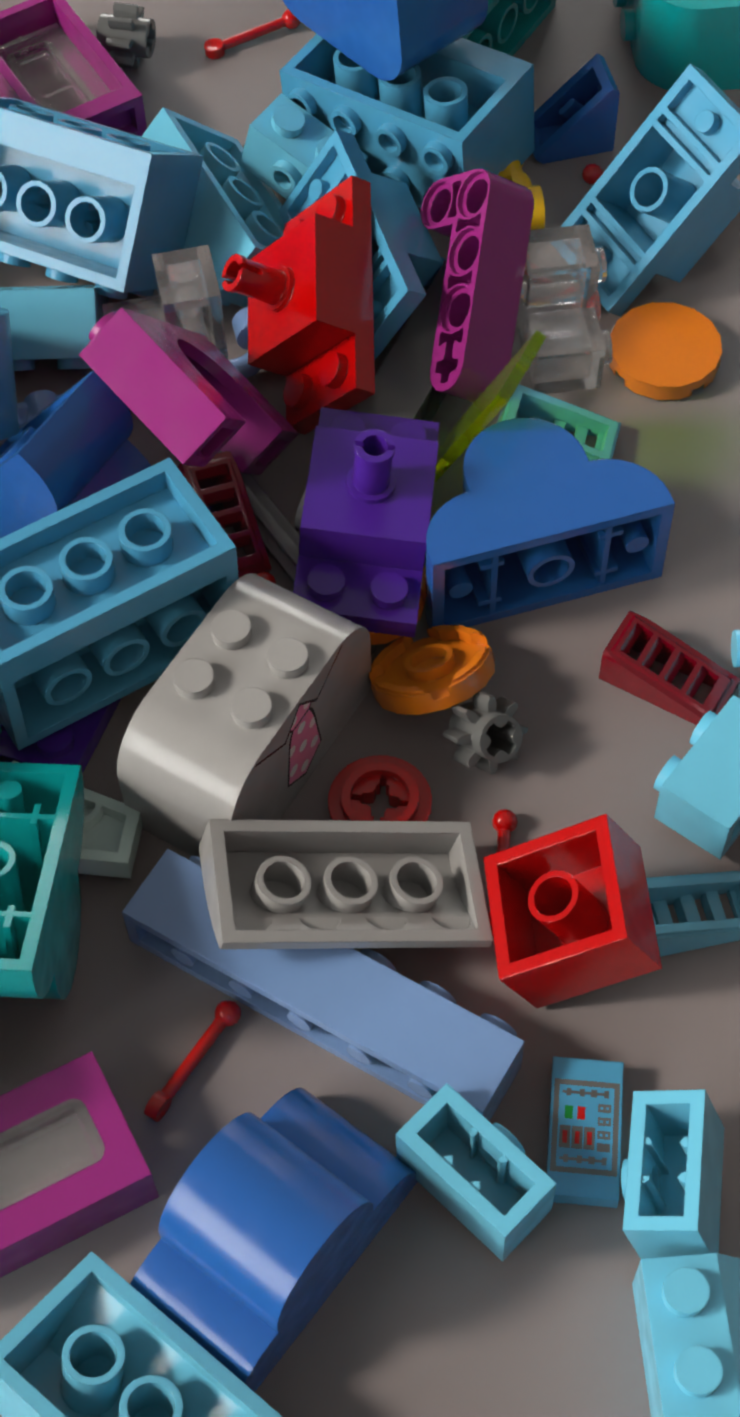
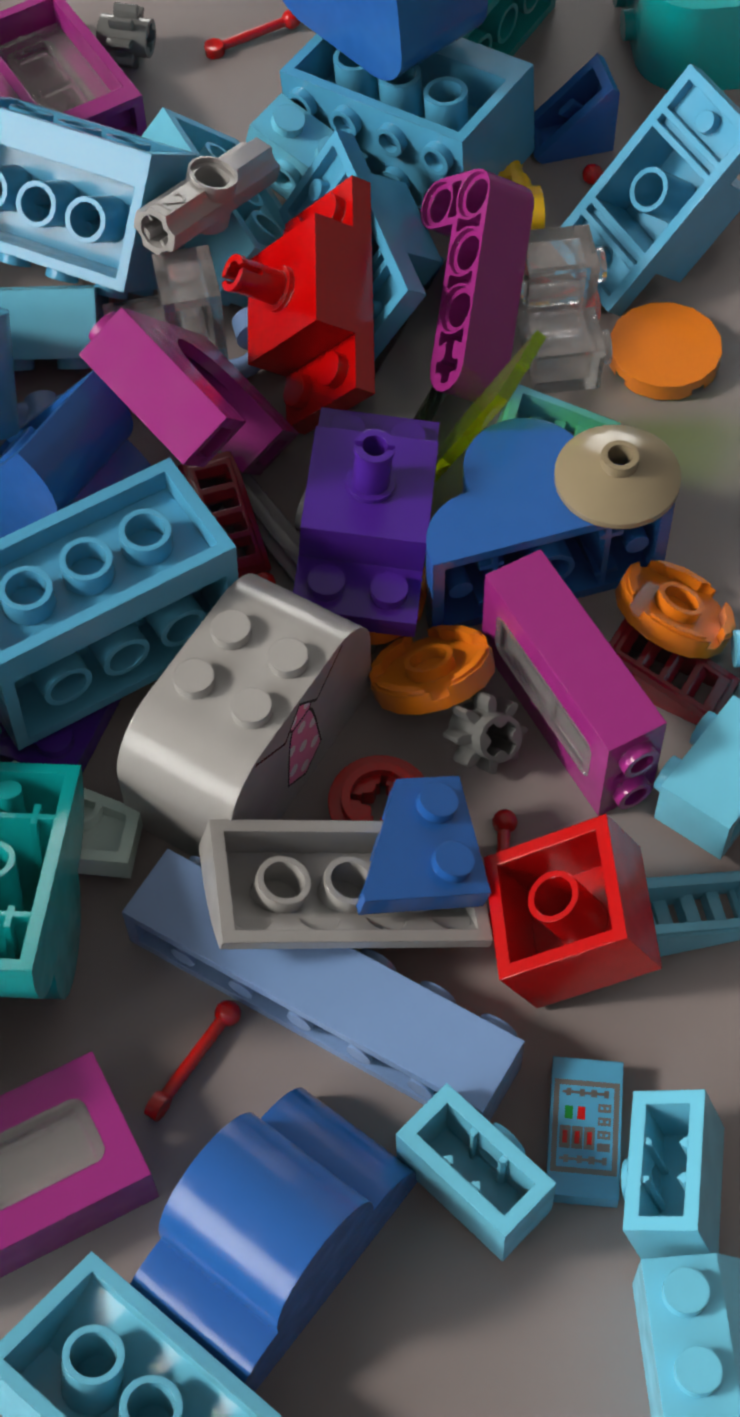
(206, 196): none -> light grey piece
(425, 851): none -> blue wing
(572, 683): none -> magenta piece
(613, 493): none -> dark tan dish
(675, 609): none -> orange tile

